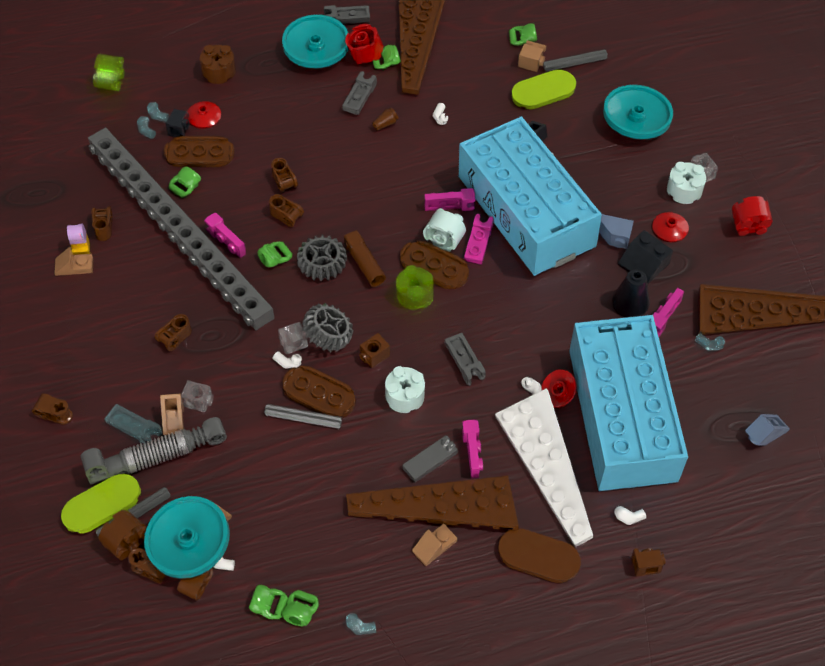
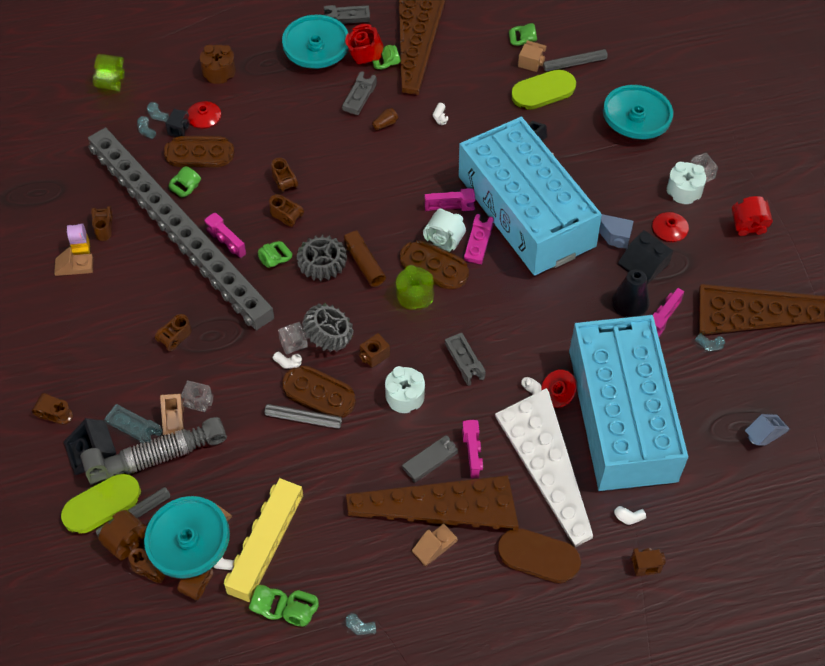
(88, 435): none -> black slope
(264, 540): none -> light yellow brick

